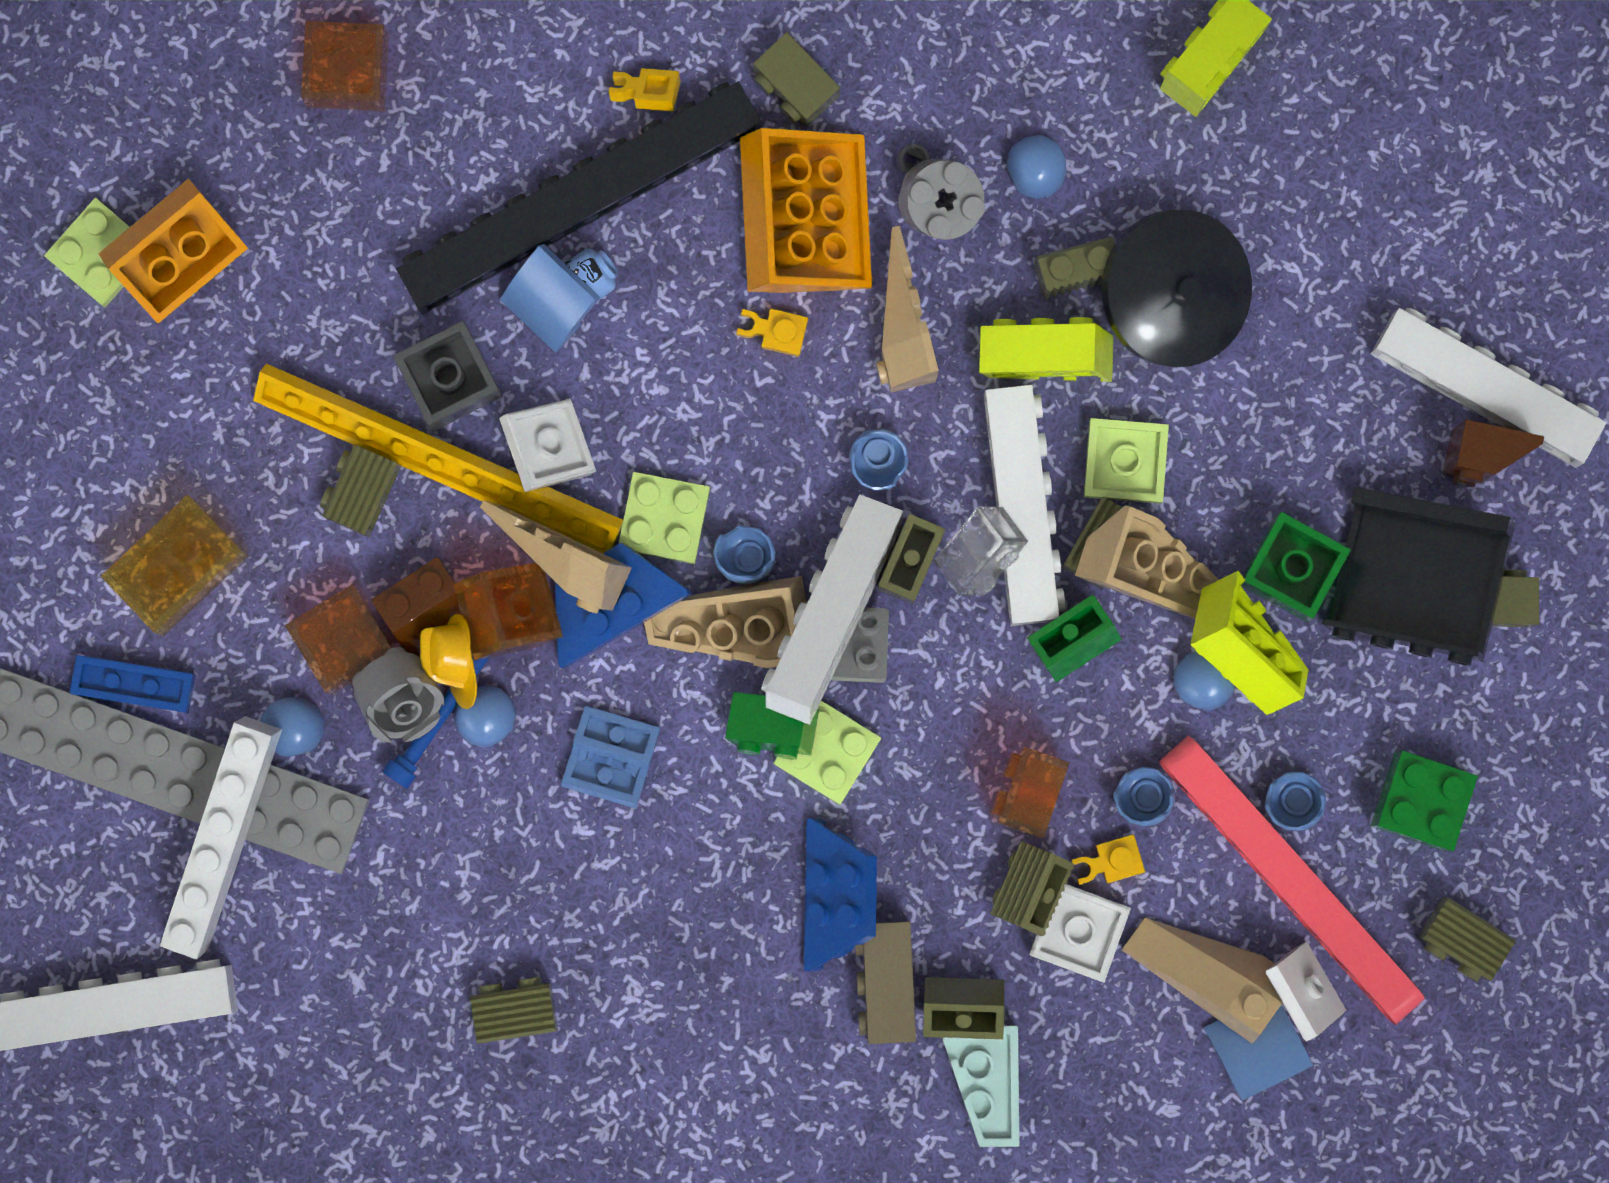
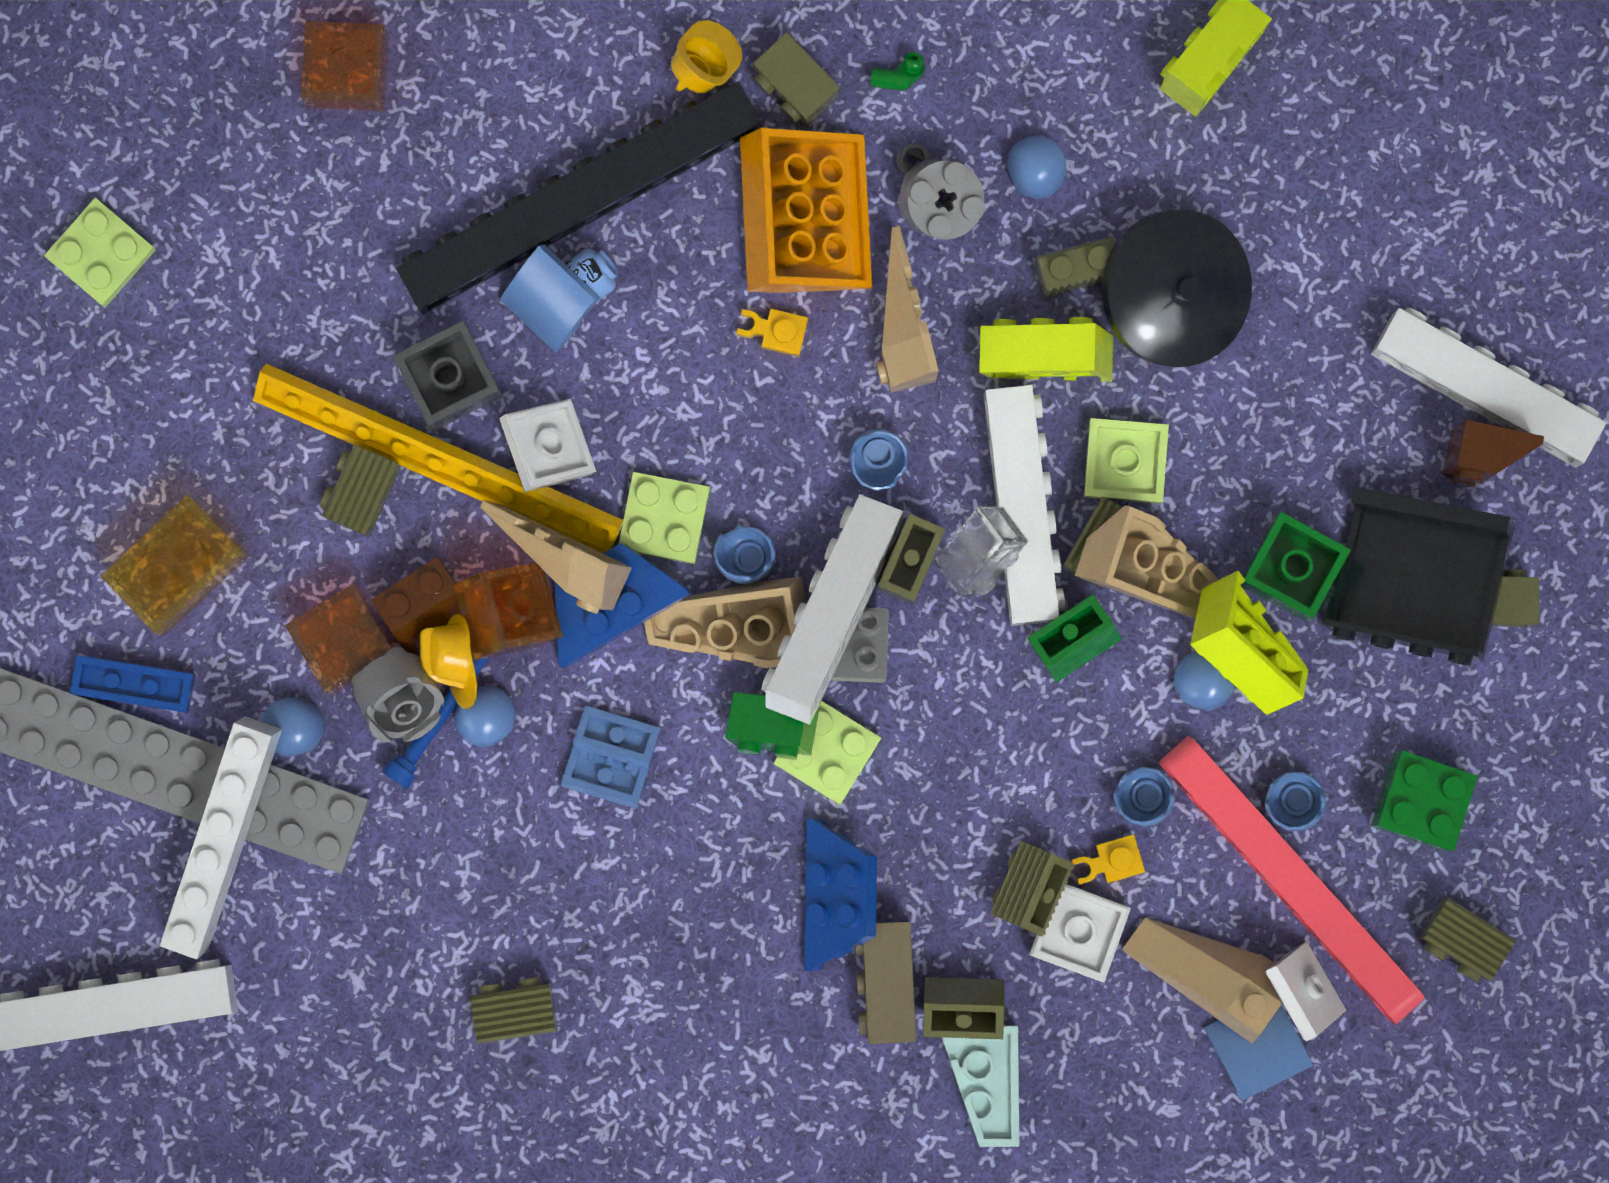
(172, 251): light orange brick -> none
(651, 90): yellow plate -> none
(705, 57): none -> yellow piece
(902, 76): none -> green arm
(1030, 792): clear orange brick -> none

